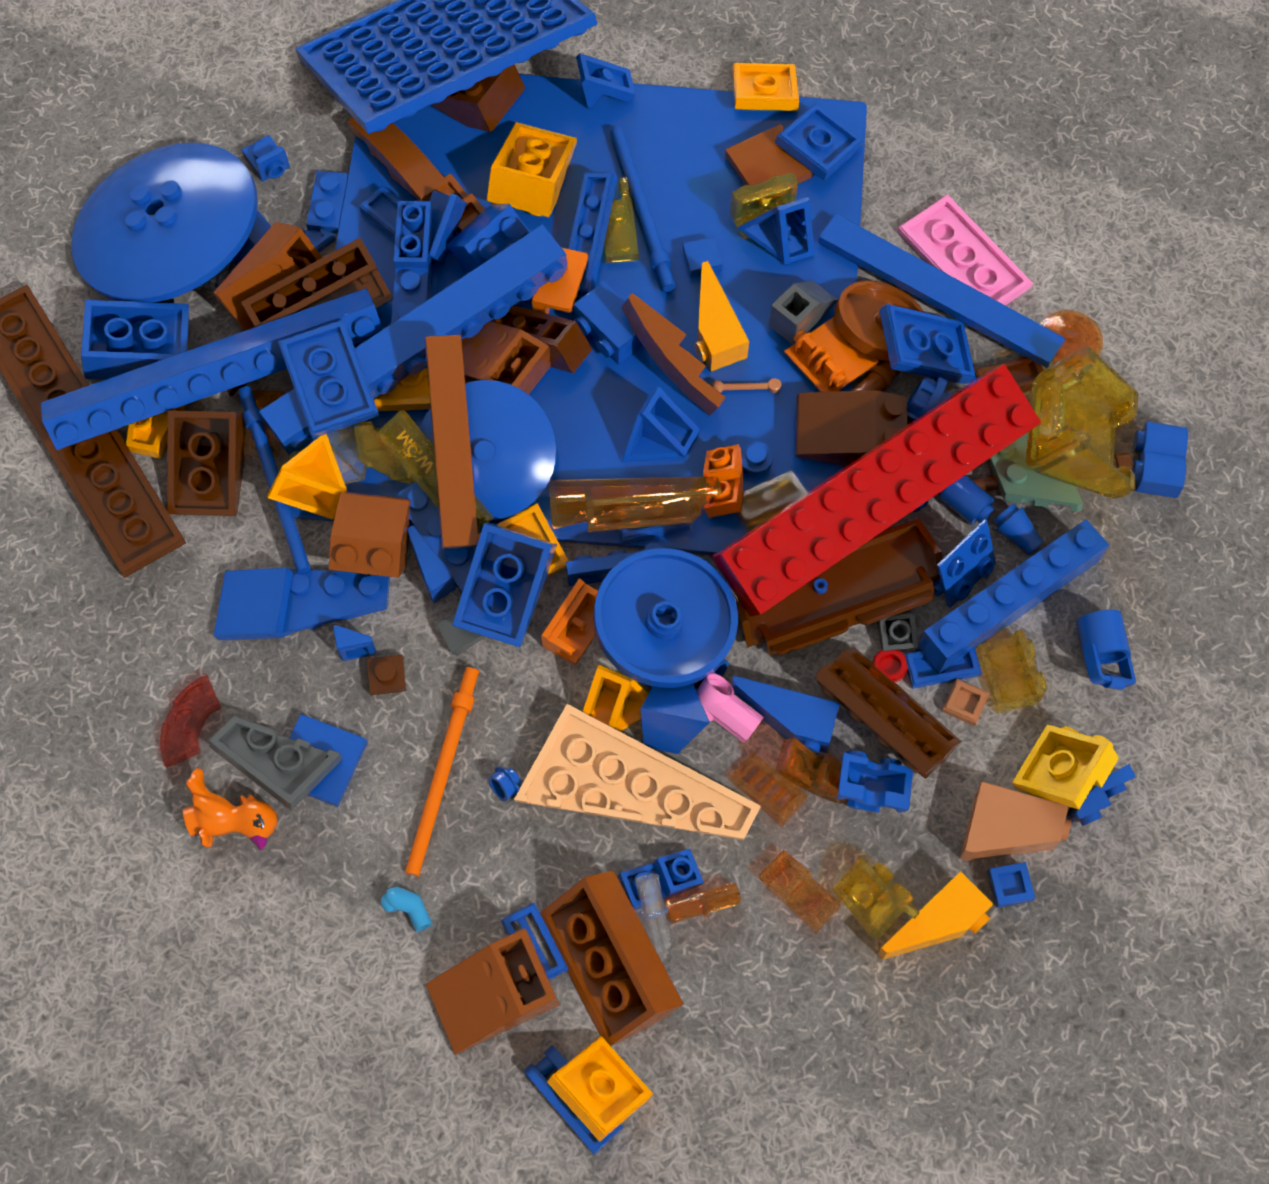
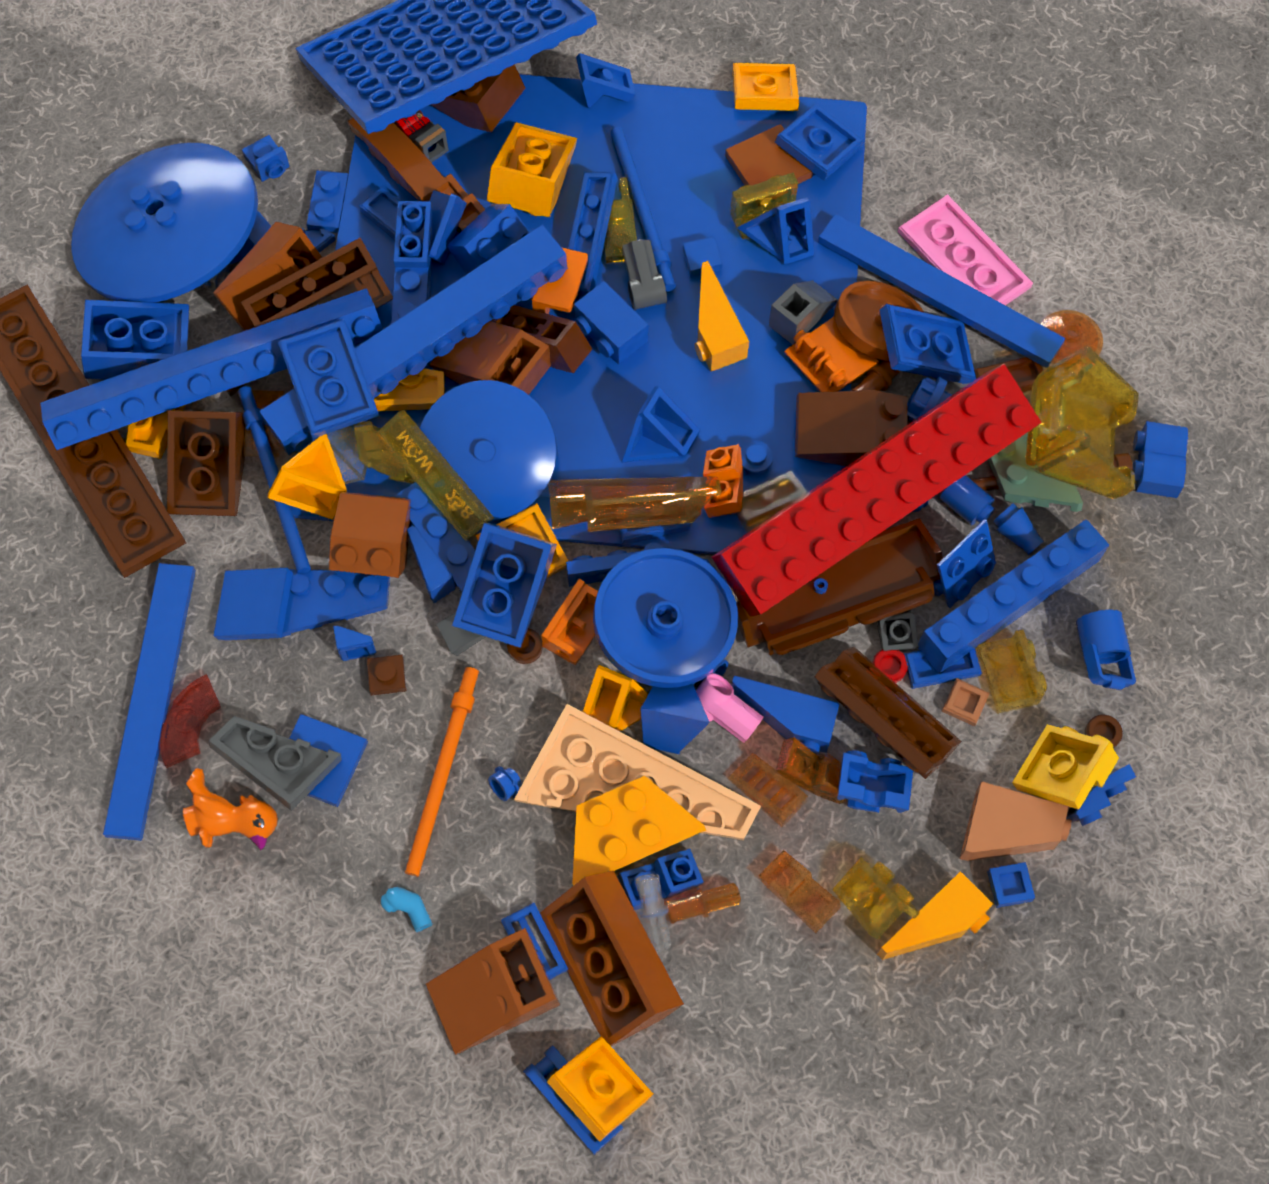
(149, 703): none -> blue tile
(424, 134): none -> leg
(451, 441): dark orange tile -> none
(530, 649): none -> reddish brown tile
(627, 827): none -> light orange wing
(644, 284): none -> dark grey piece
(662, 343): dark orange slope -> none
(773, 386): nougat hinge -> none
(1105, 726): none -> reddish brown tile

